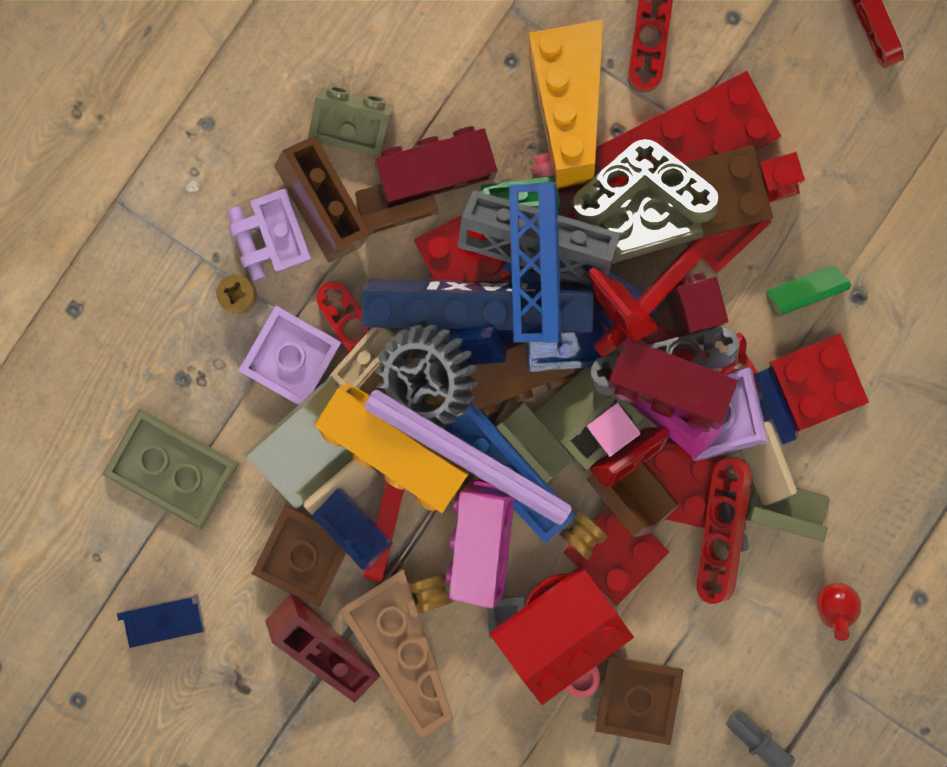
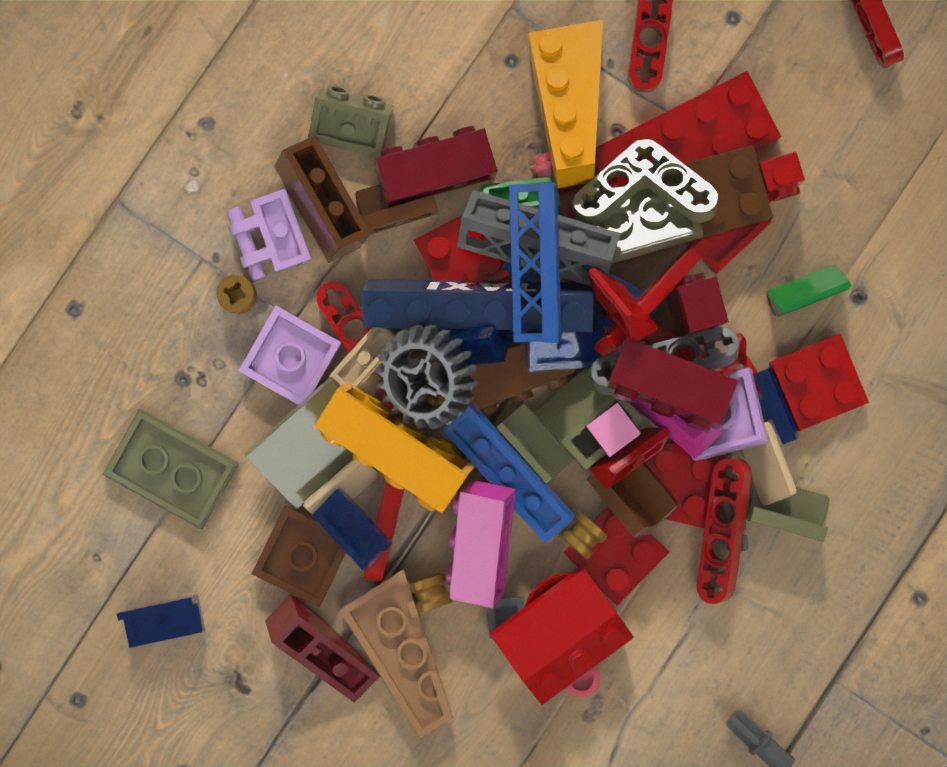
(467, 457): lavender axle -> none
(639, 699): reddish brown plate -> none
(839, 608): red piece -> none

